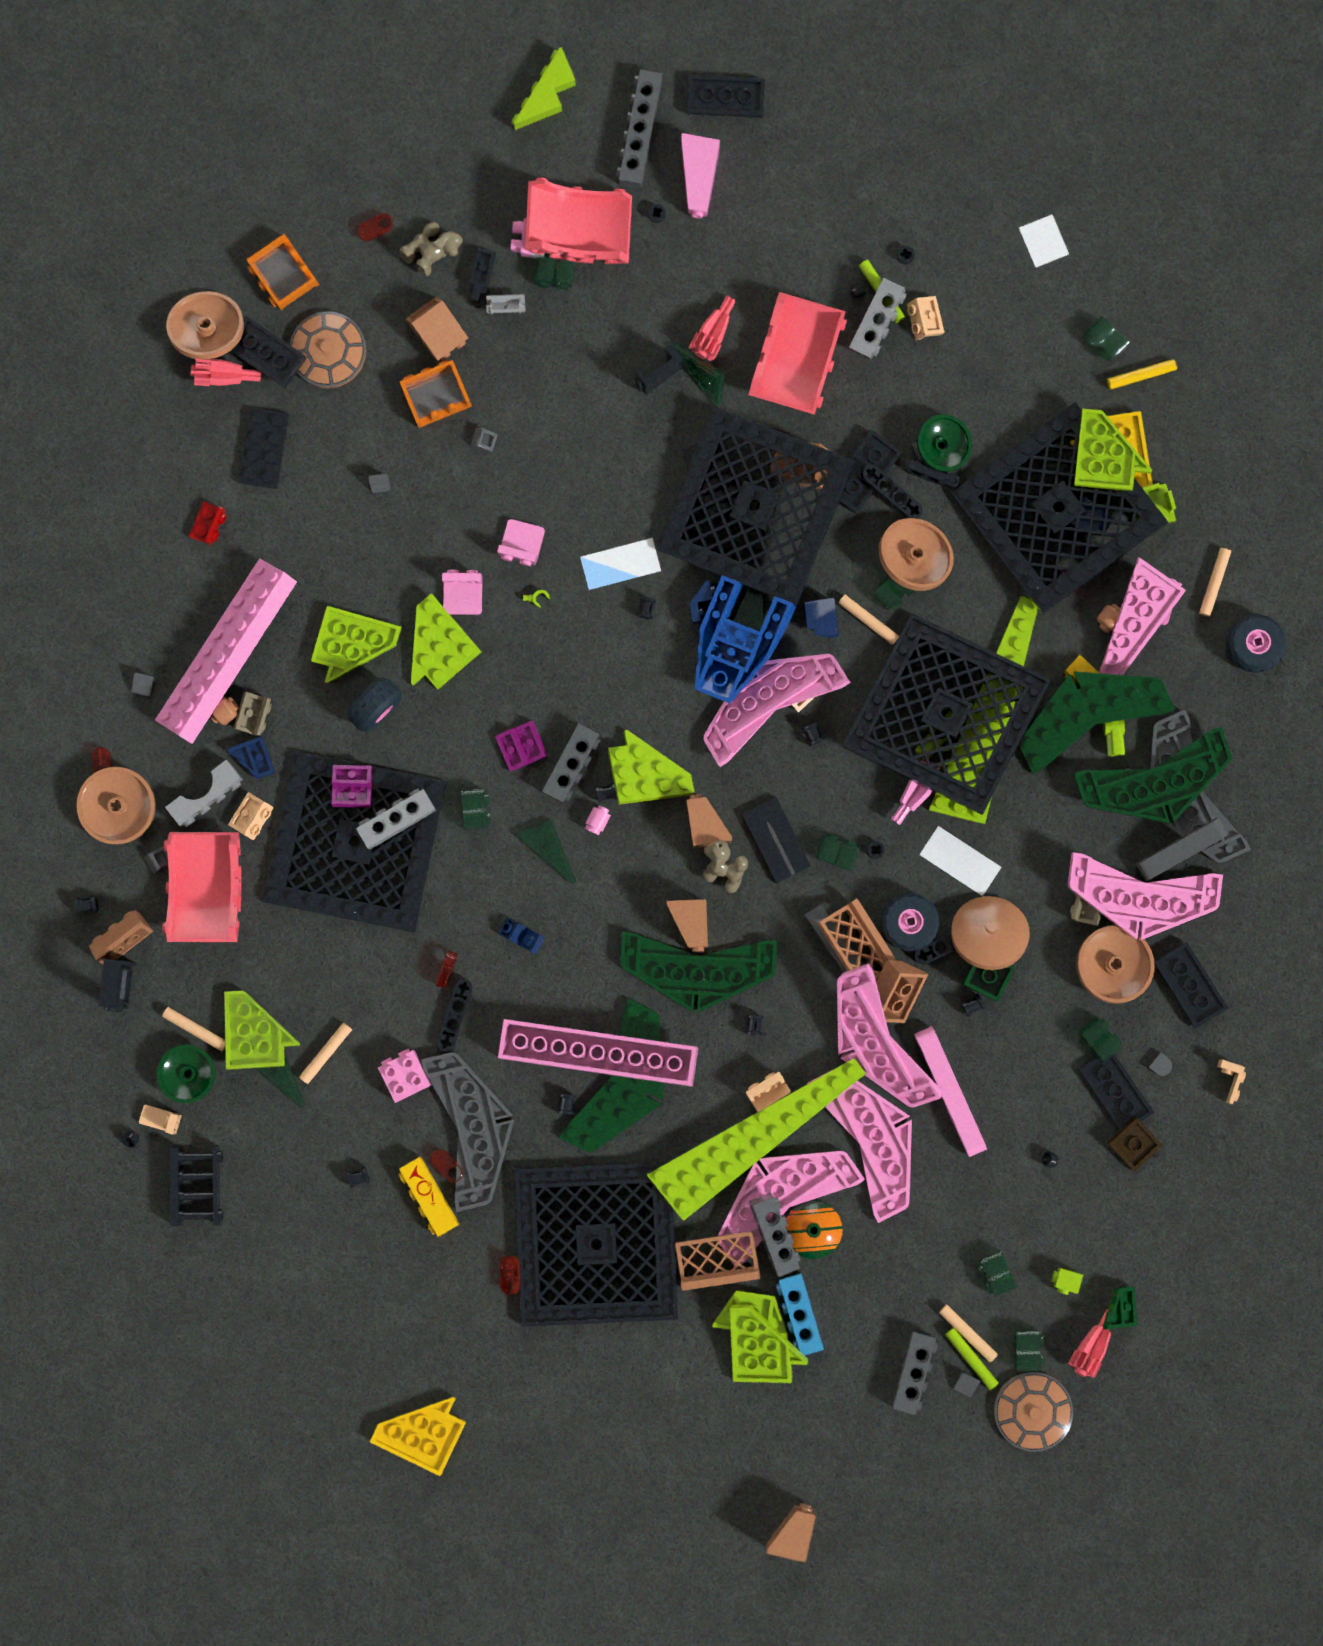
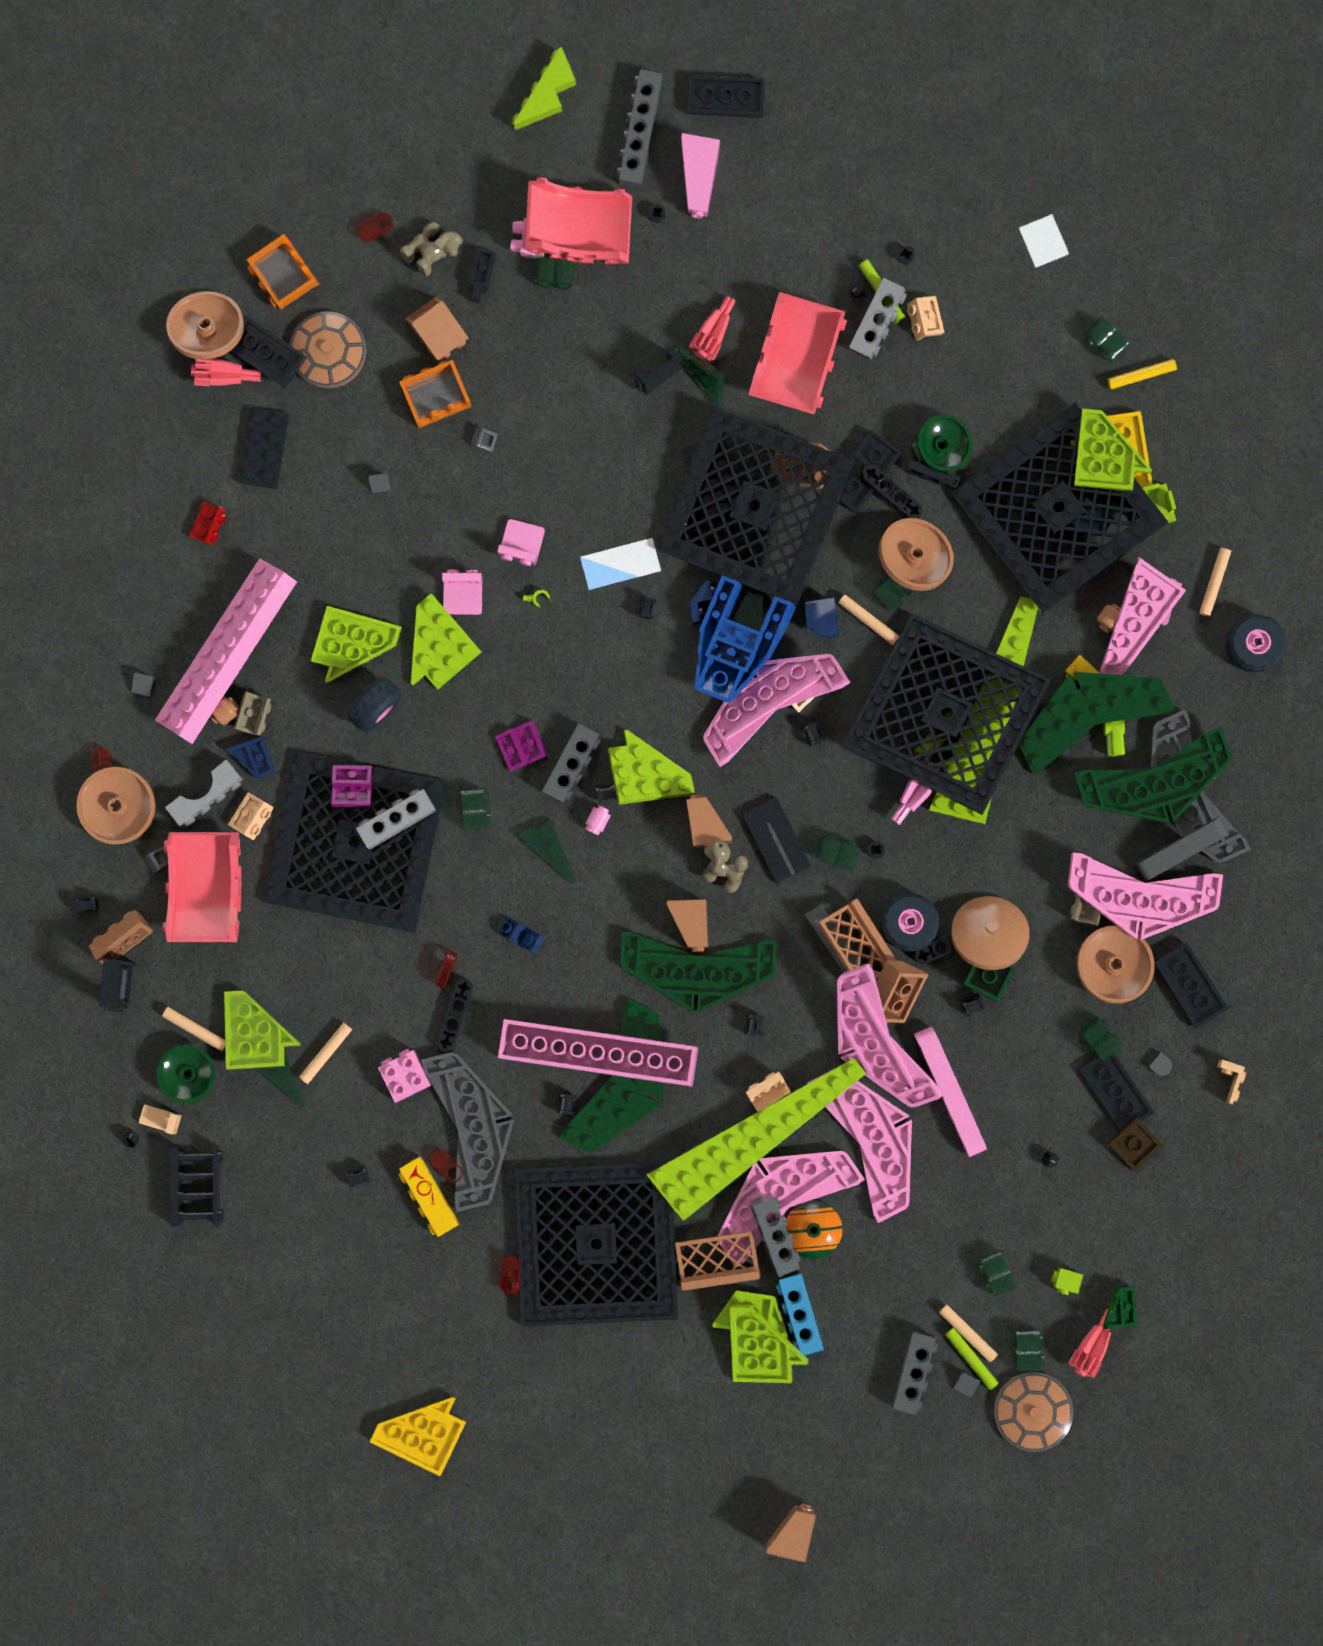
(505, 303): light grey hinge -> none
(960, 860): white sticker -> none

